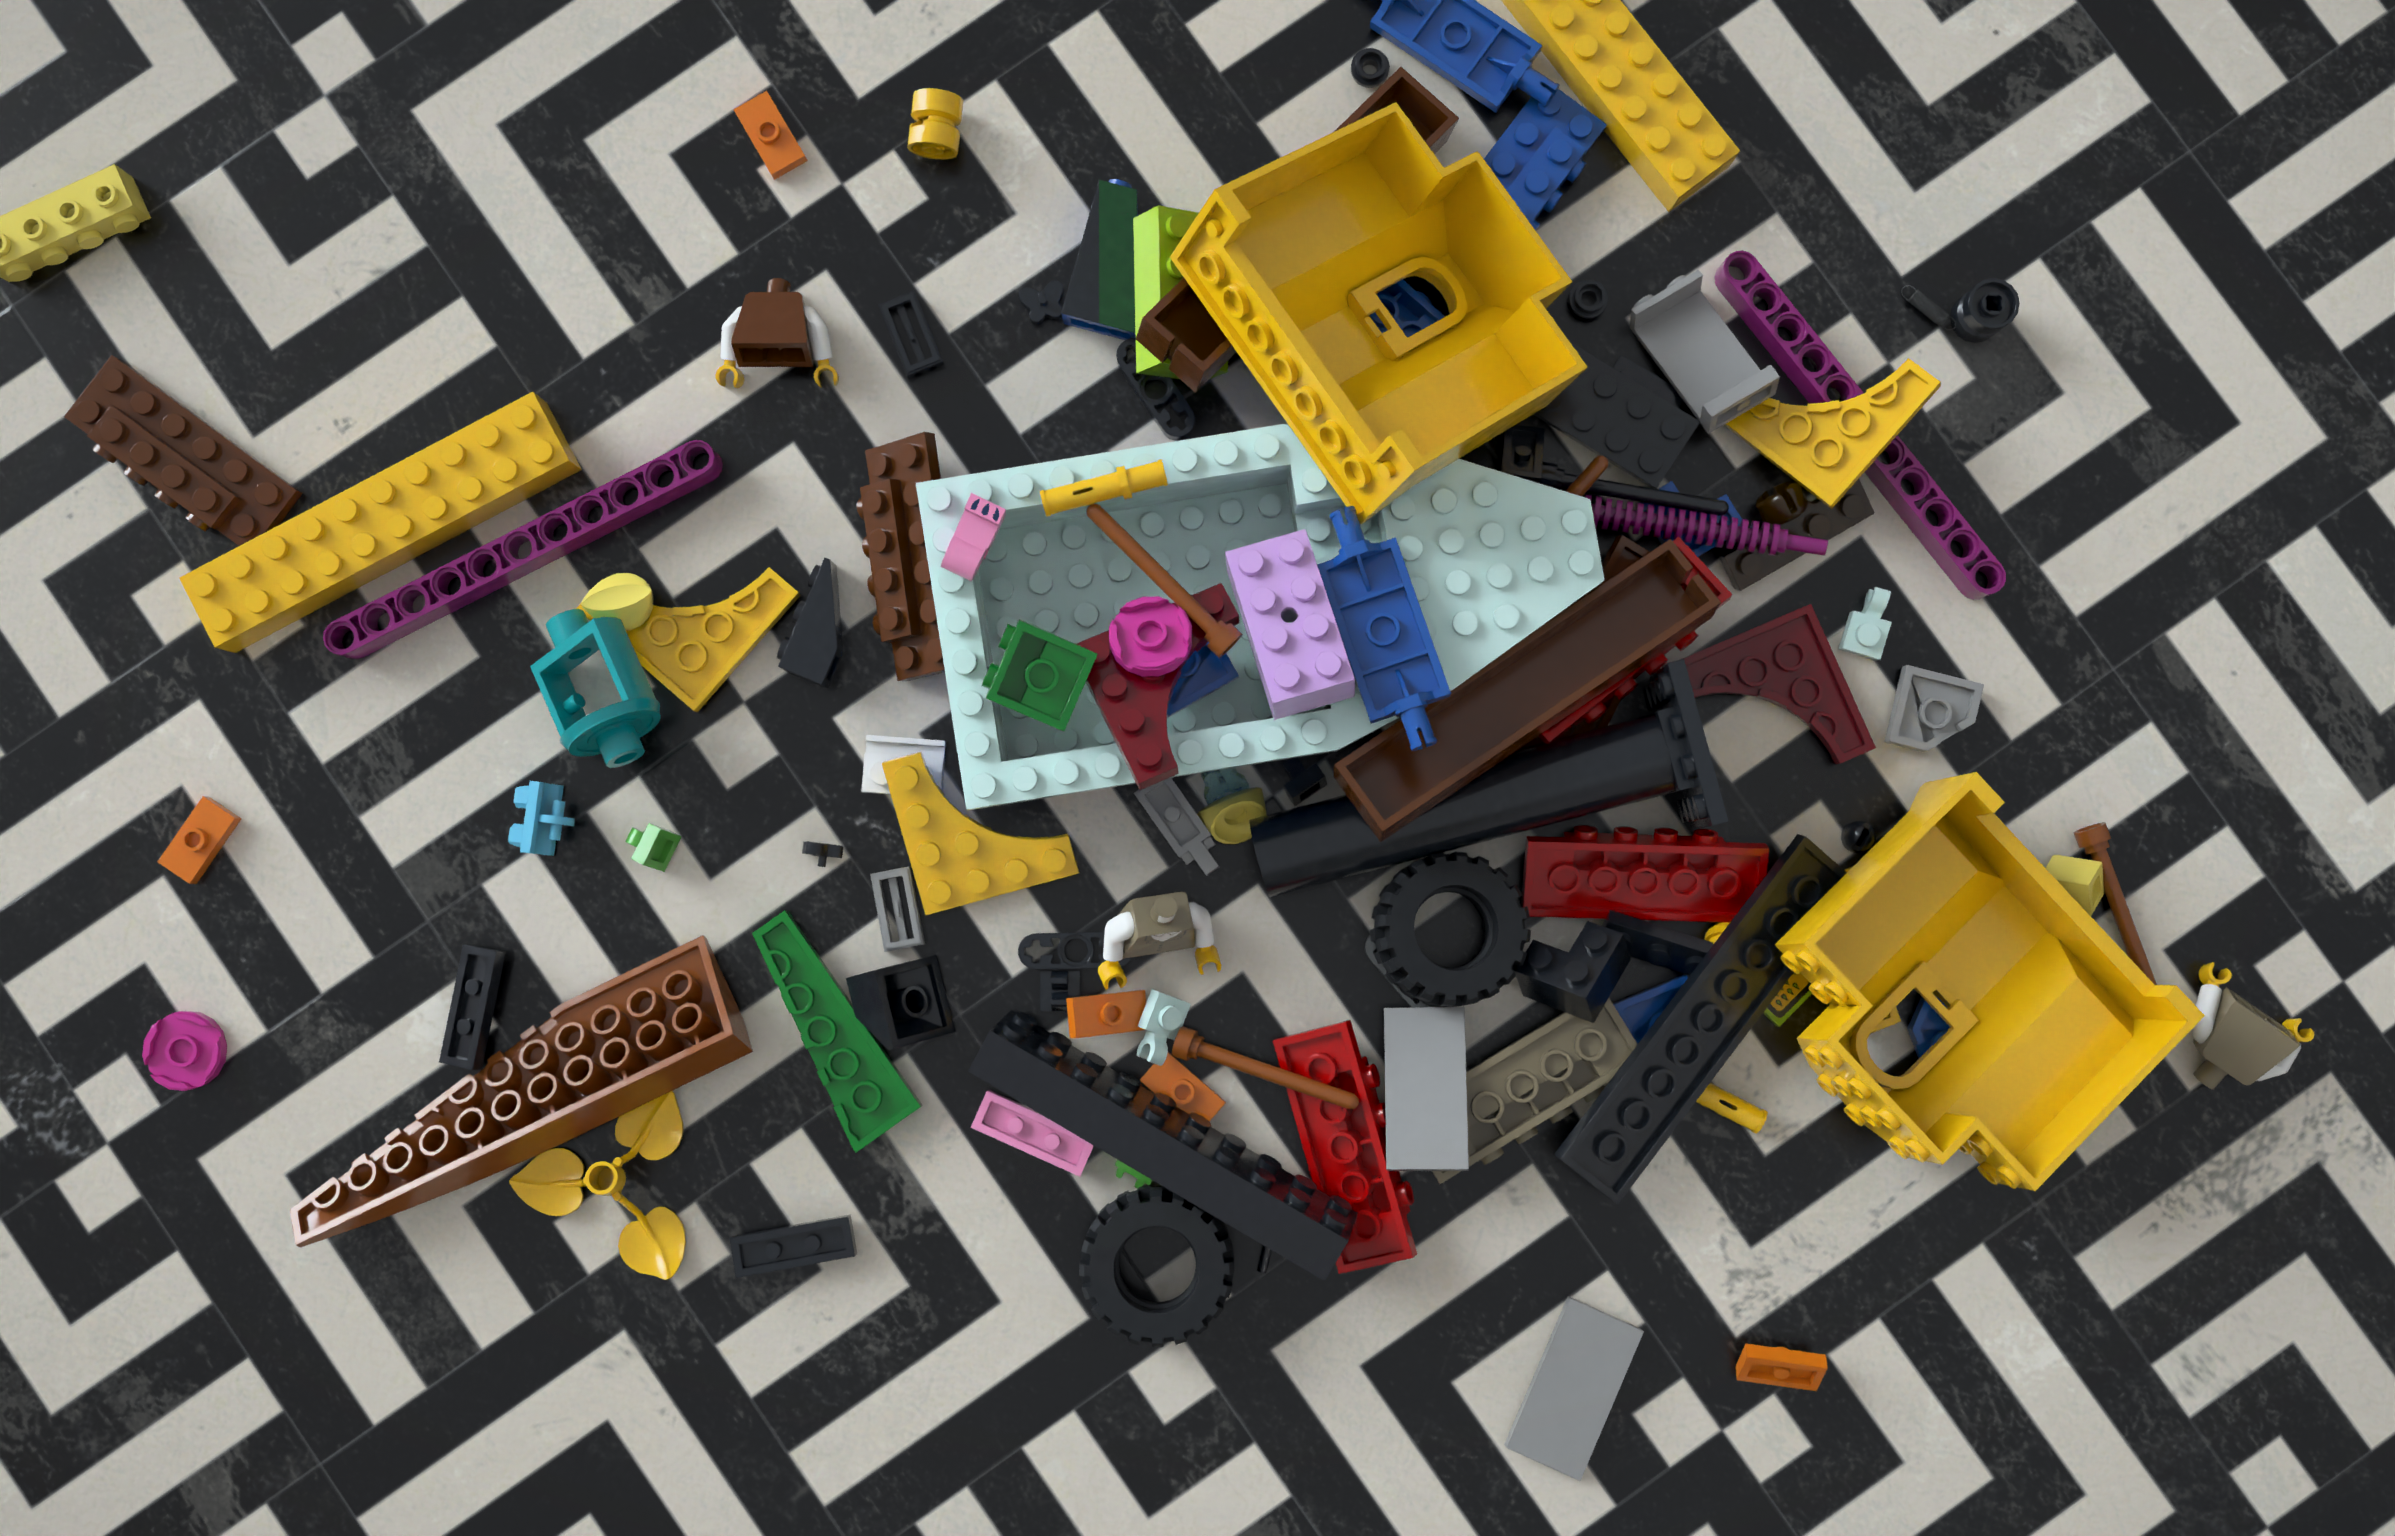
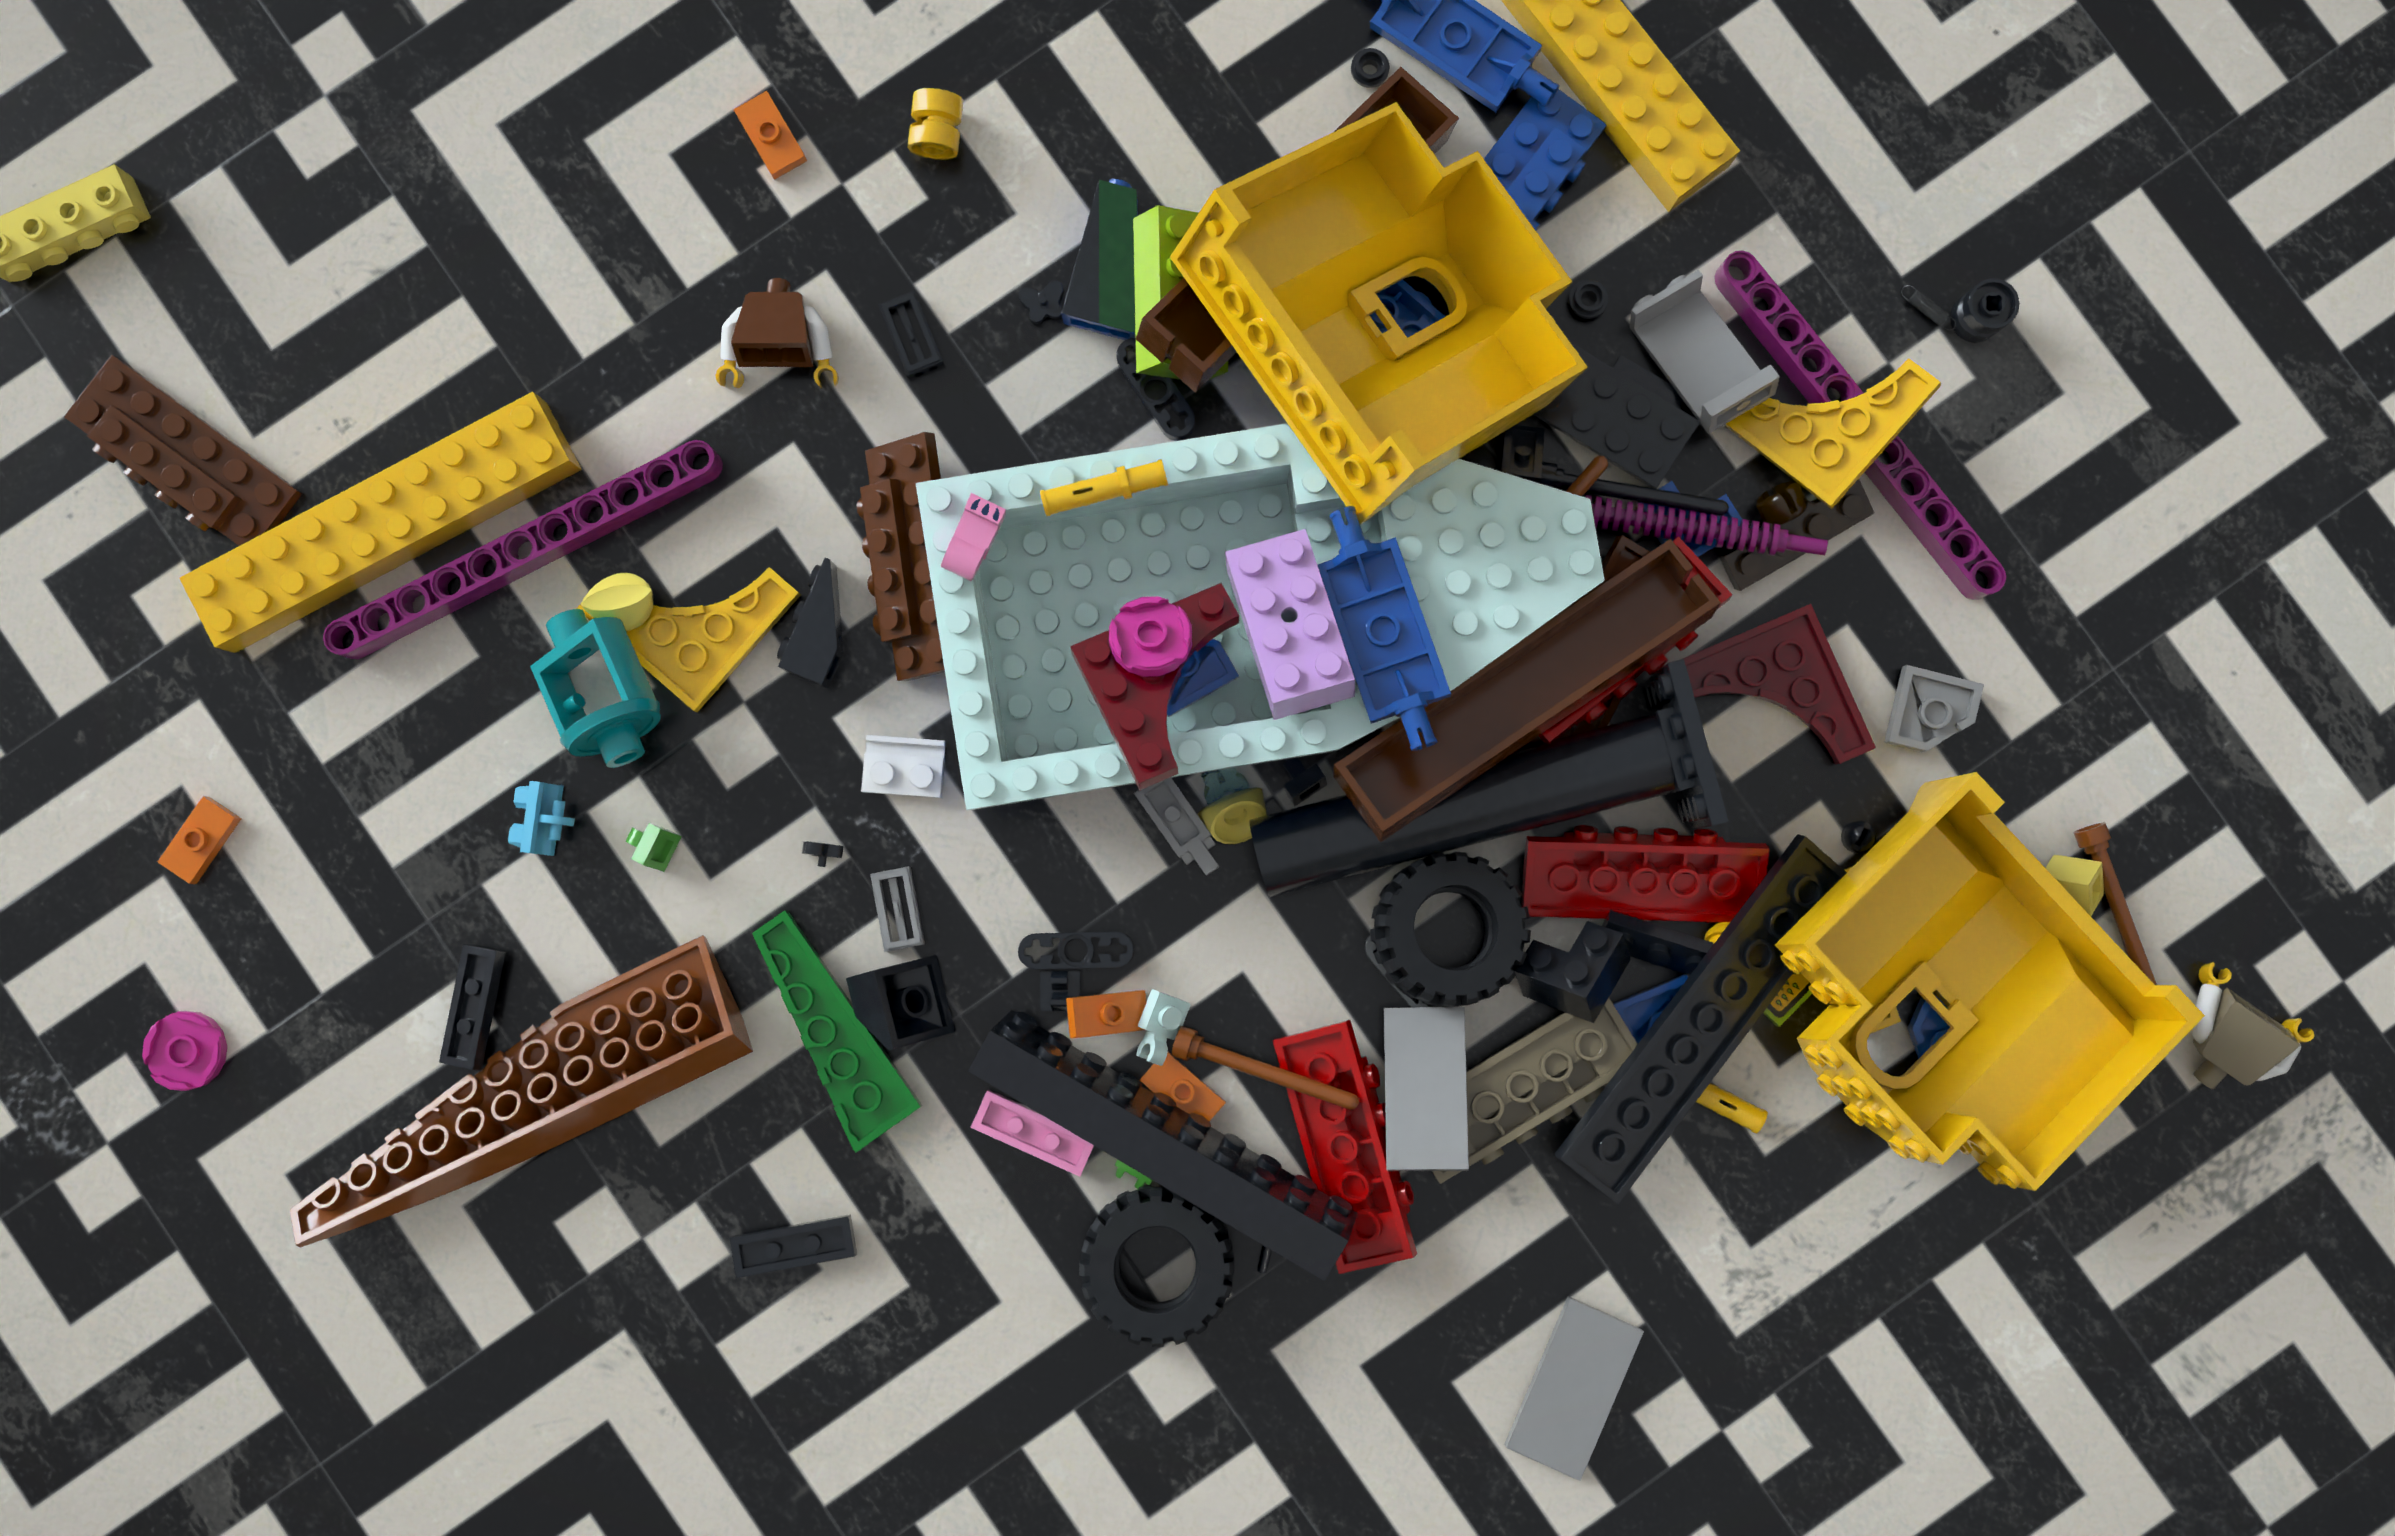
(555, 1181): yellow plant -> none
(958, 857): yellow plate -> none
(1039, 674): green plate -> none
(1155, 927): torso -> none
(1218, 634): dark orange piece -> none
(1781, 1367): orange plate -> none
(1865, 631): light aqua plate -> none

